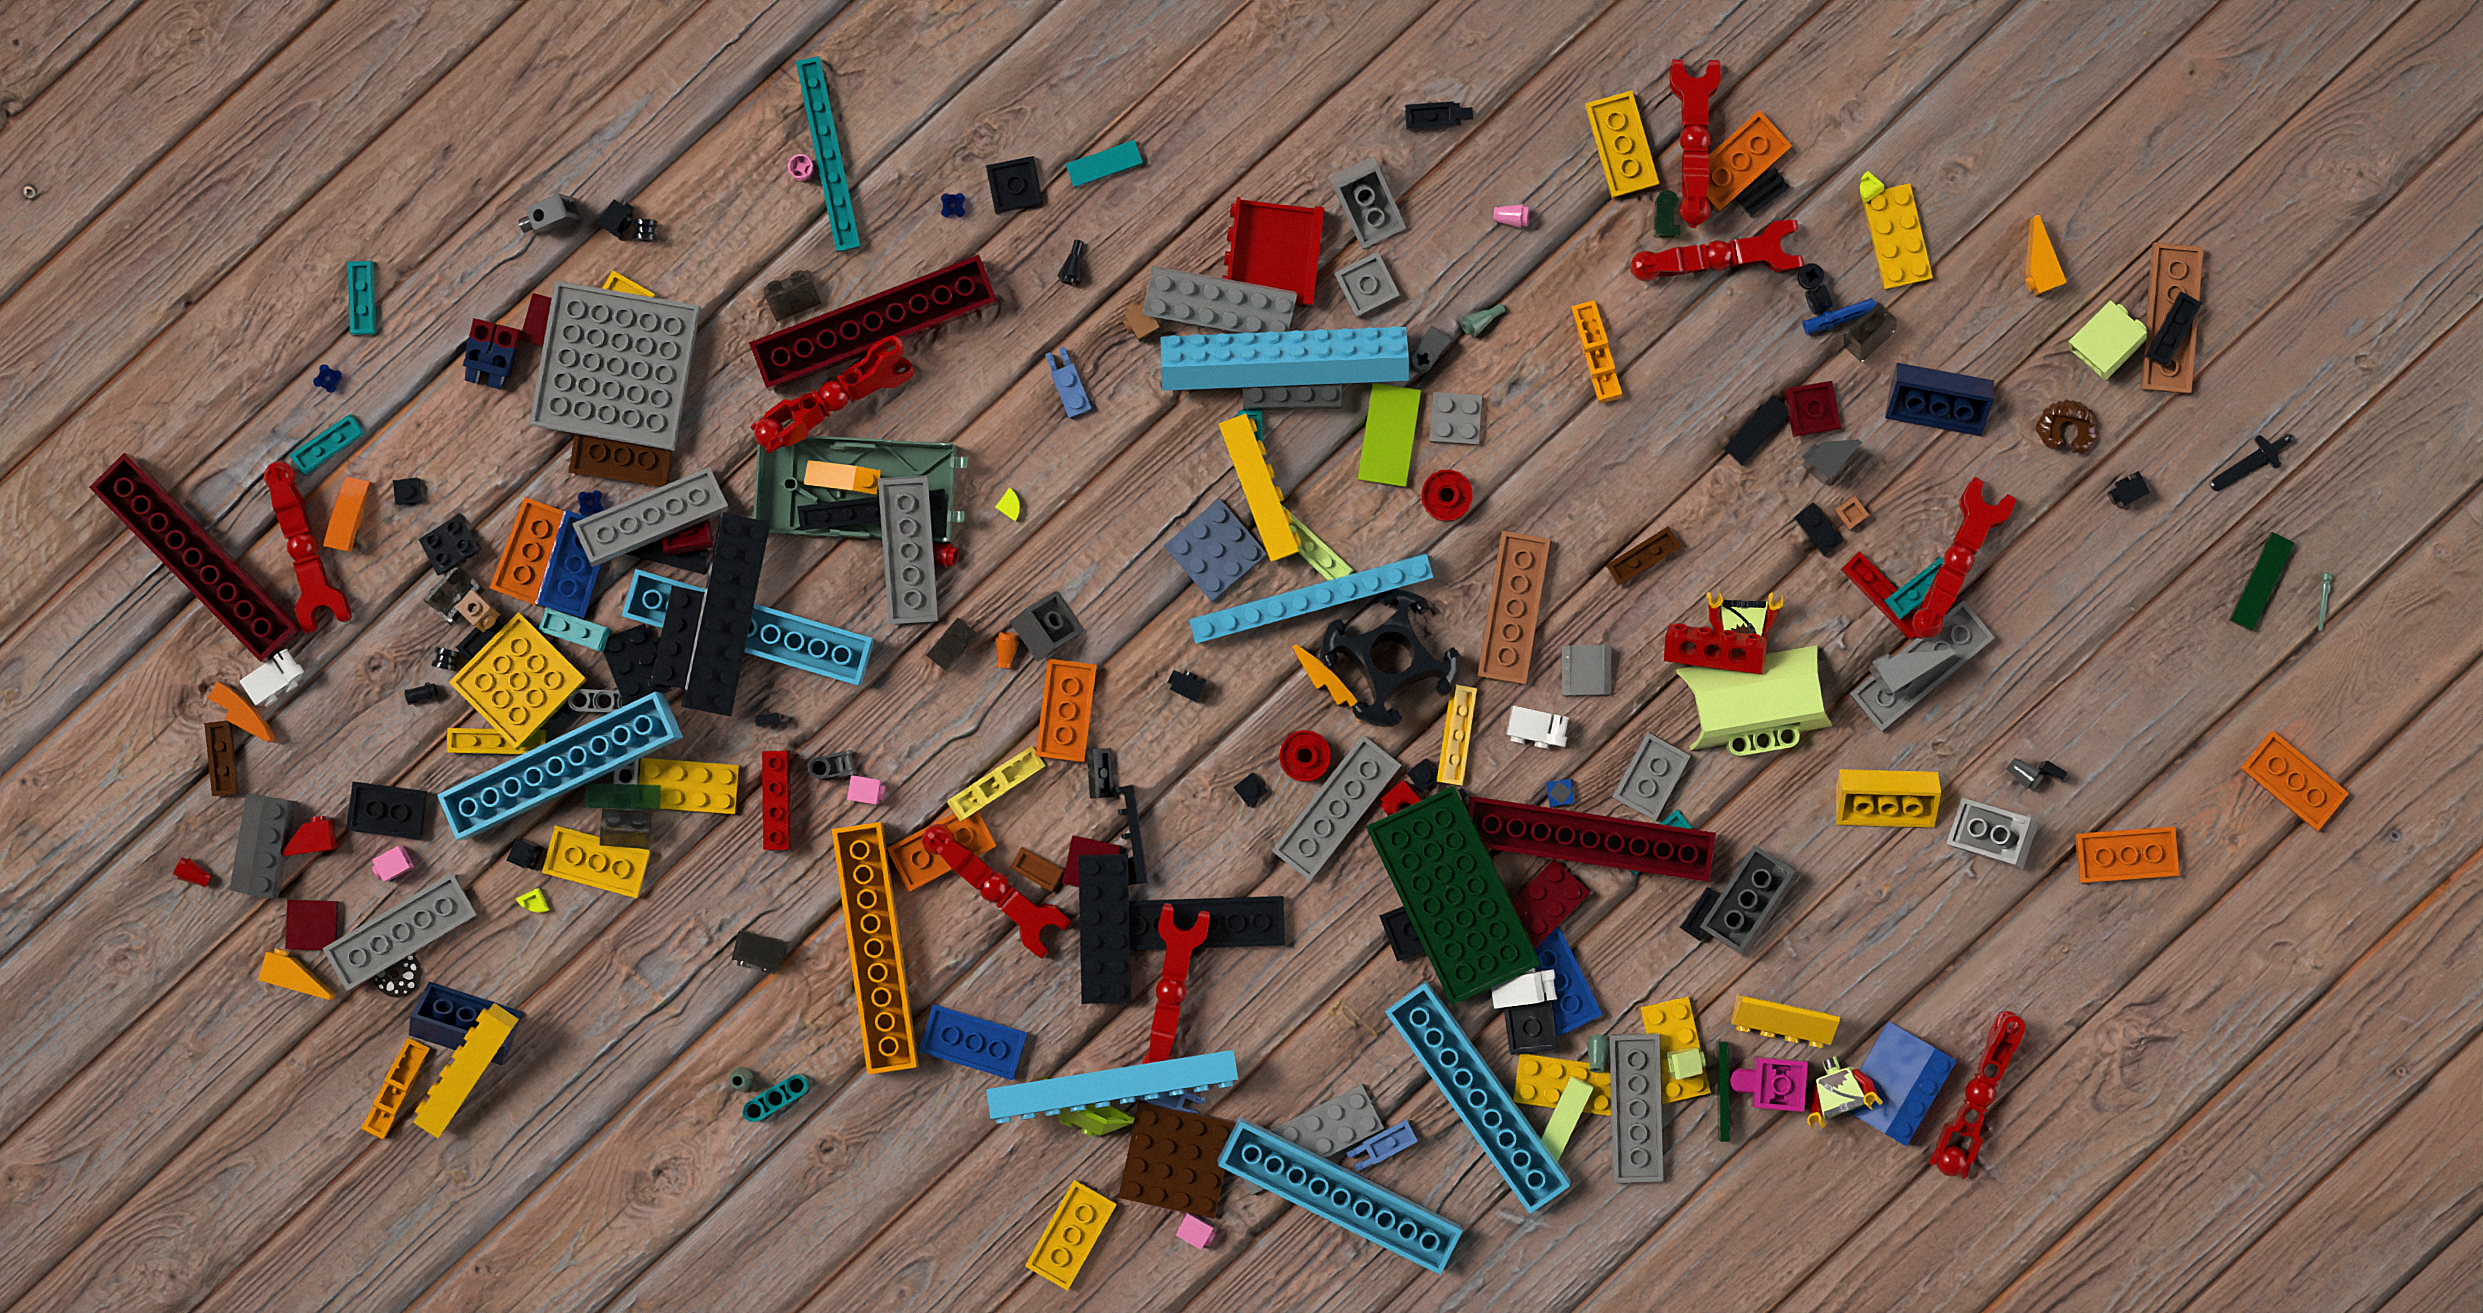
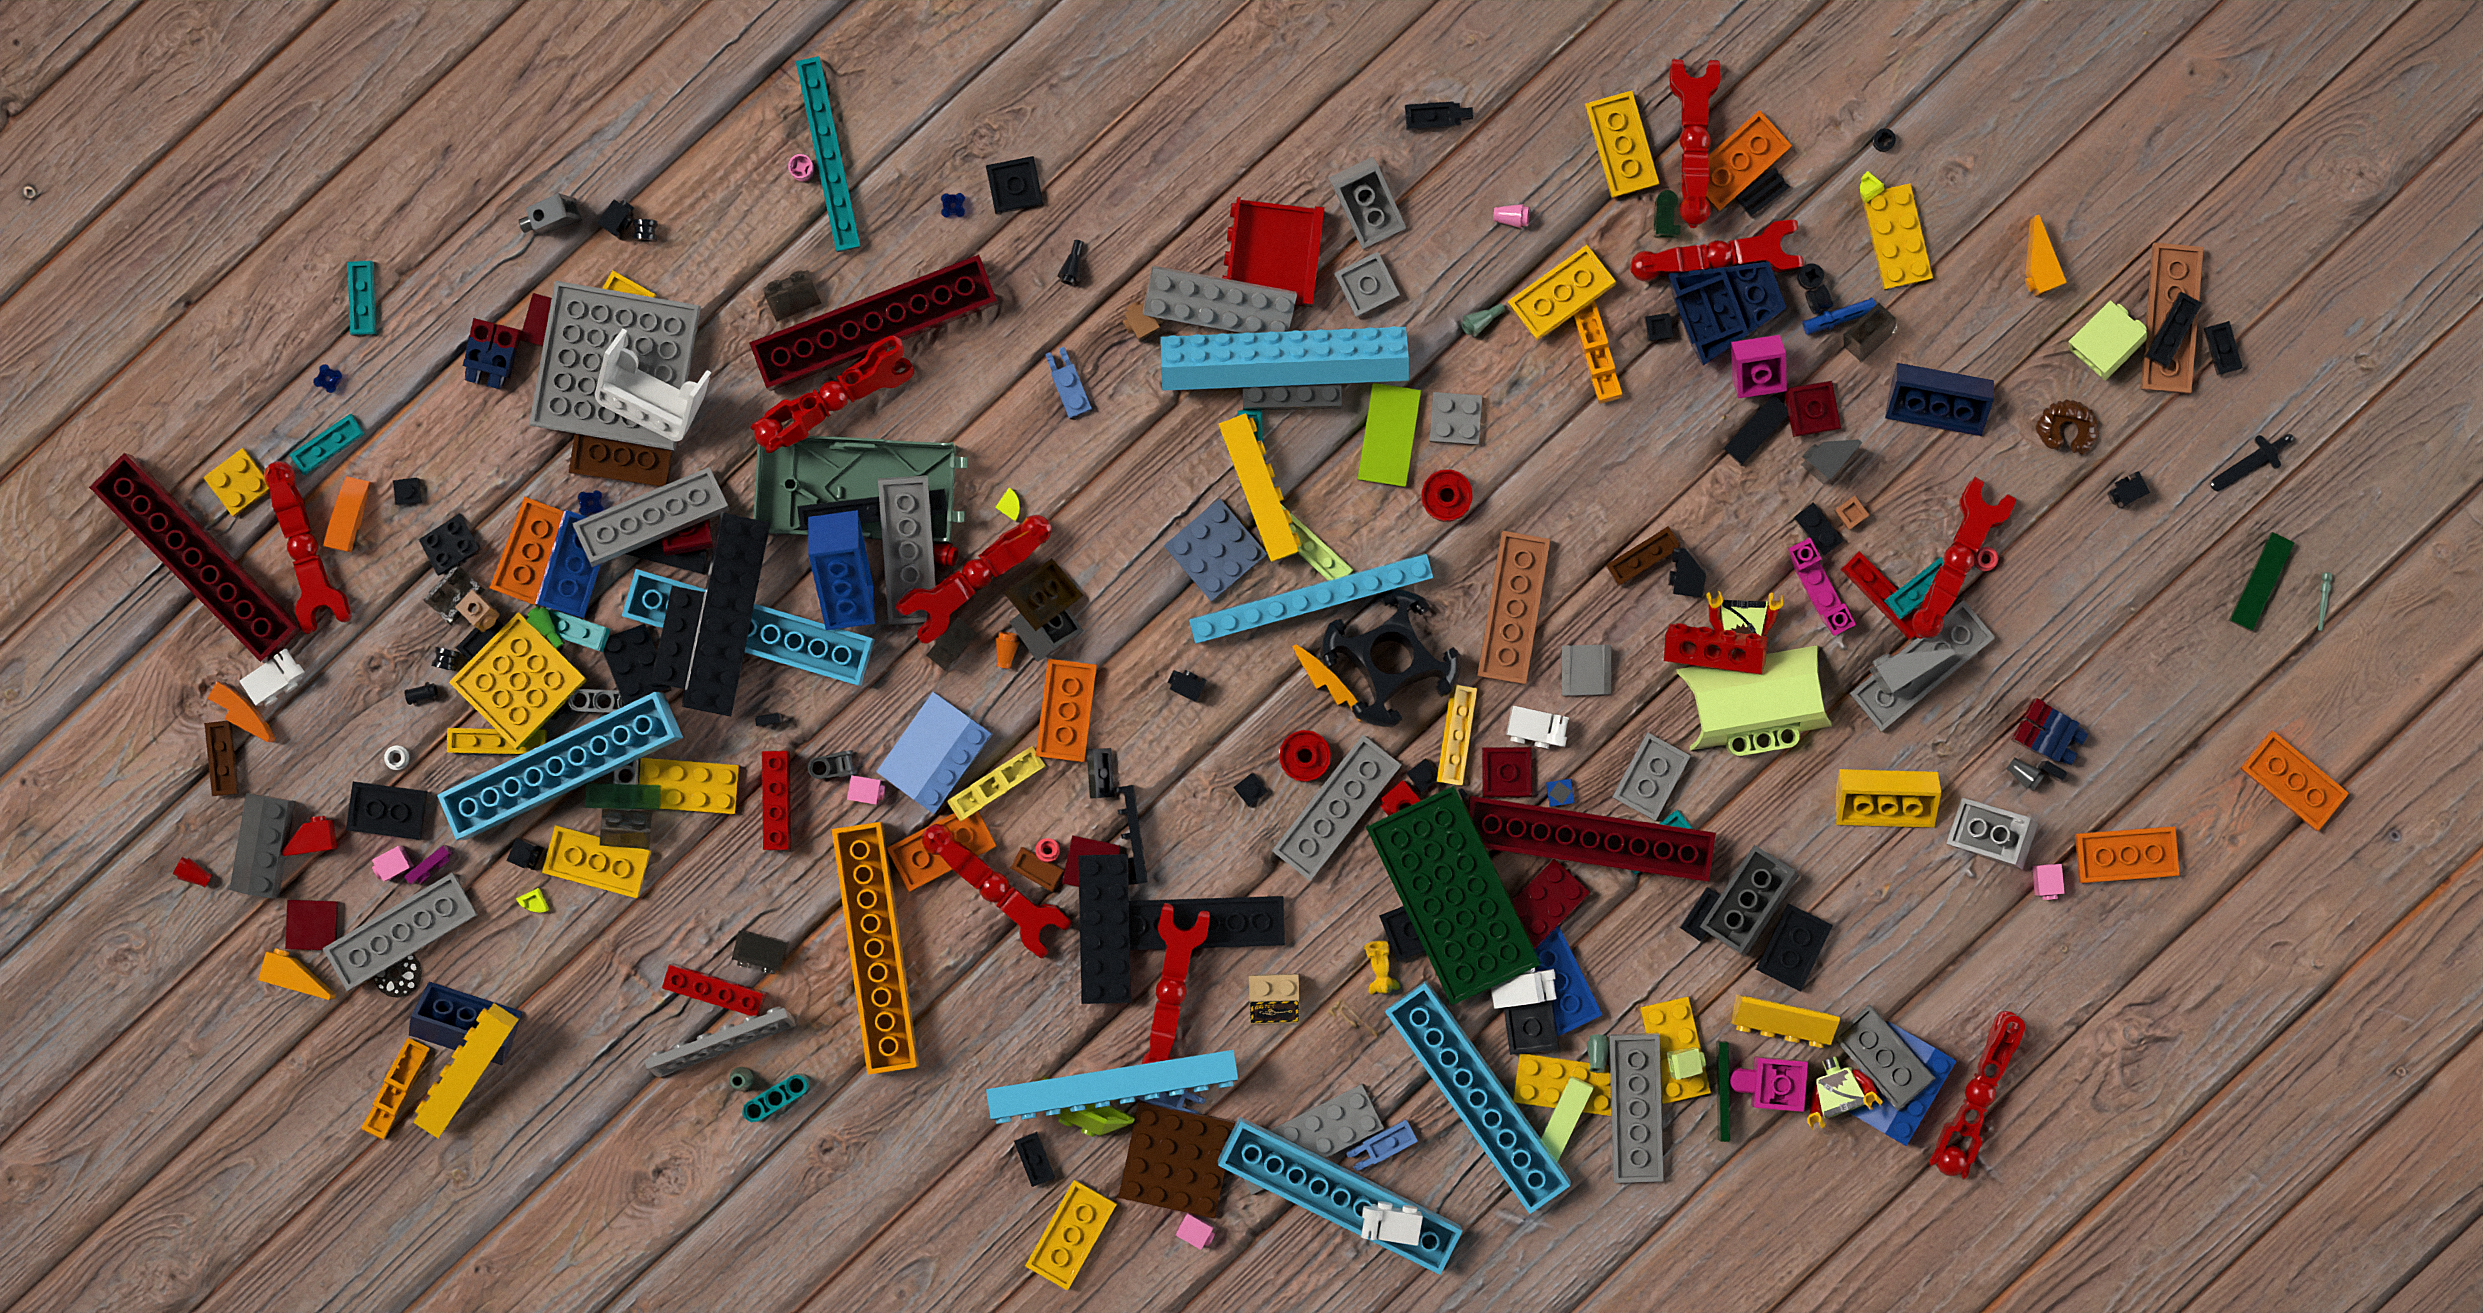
(237, 482): none -> yellow plate
(389, 754): none -> white plate
(437, 859): none -> magenta plate
(541, 621): none -> bright green cone
(644, 397): none -> white windscreen
(714, 990): none -> red brick
(726, 1040): none -> light grey plate
(841, 570): none -> blue hose
(842, 478): light orange slope -> none
(934, 753): none -> medium blue slope
(955, 590): none -> red piece
(973, 1041): blue plate -> none
(1034, 1159): none -> black plate
(1043, 594): none -> dark brown plate
(1047, 843): none -> coral plate
(1104, 163): teal tile -> none
(1274, 998): none -> slope
(1379, 952): none -> yellow animal
(1392, 1223): none -> white hinge
(1431, 347): dark grey piece -> none
(1506, 771): none -> dark red tile
(1561, 292): none -> yellow plate
(1658, 327): none -> black plate
(1689, 572): none -> black slope
(1724, 304): none -> dark blue wedge
(1759, 366): none -> dark pink brick
(1794, 947): none -> black plate
(1818, 587): none -> dark pink slope
(1878, 135): none -> black bush
(1884, 1057): none -> dark grey tile
(1993, 559): none -> coral plate
(2048, 880): none -> bright pink brick
(2057, 734): none -> dark blue hips
(2223, 348): none -> black plate

